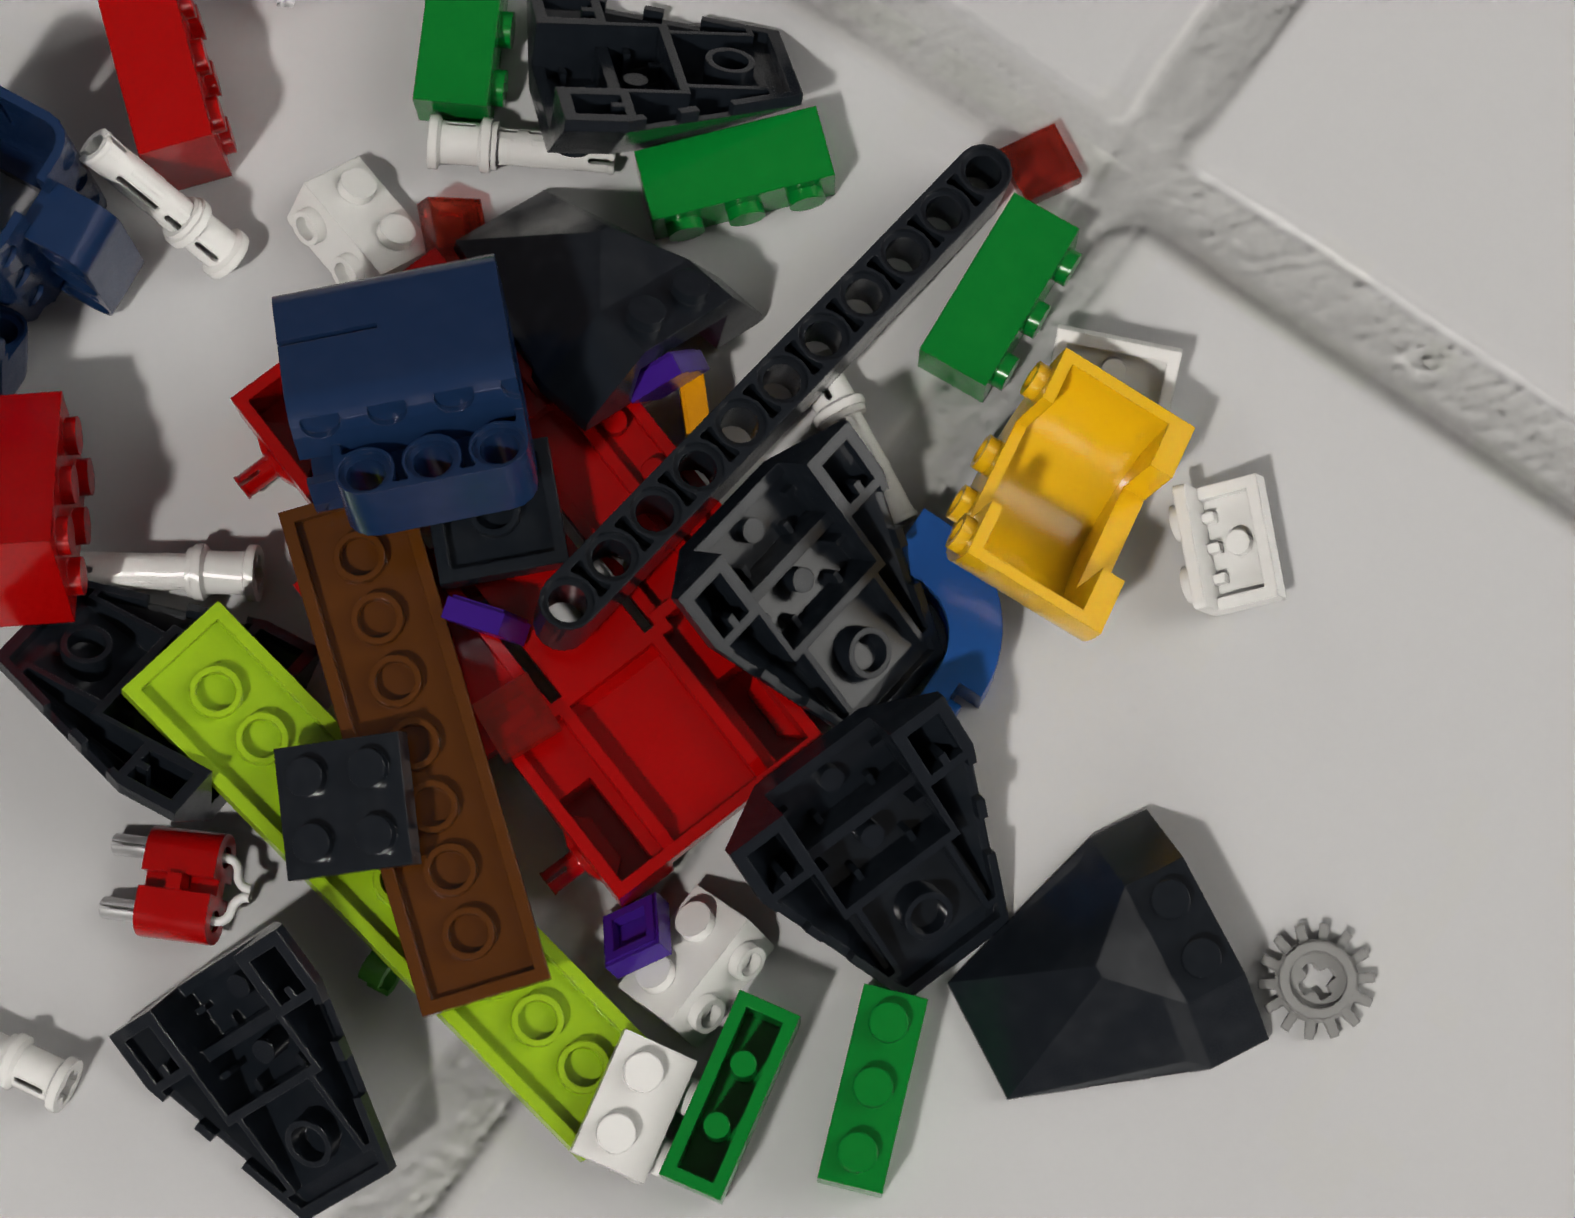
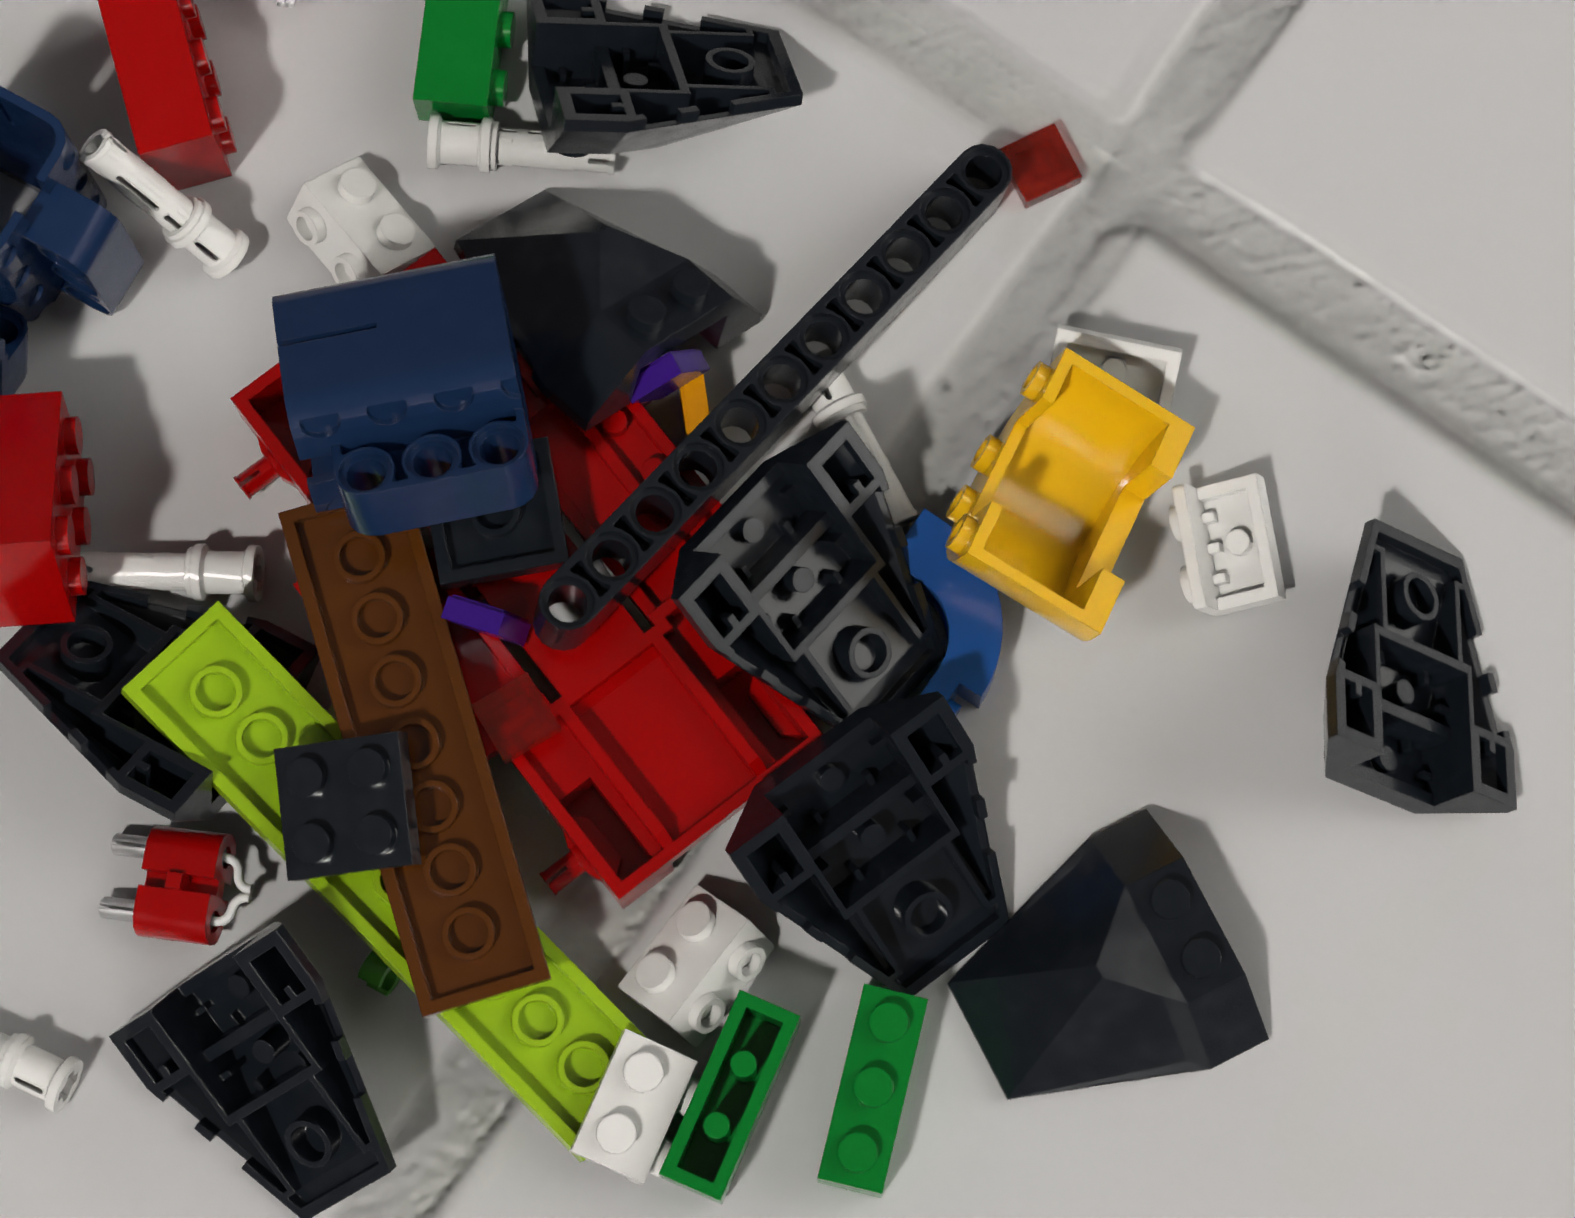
(446, 220): clear red tile -> none
(637, 935): dark purple tile -> none
(736, 174): green brick -> none
(1001, 299): green brick -> none
(1321, 955): light grey gear -> none
(1406, 685): none -> black wedge

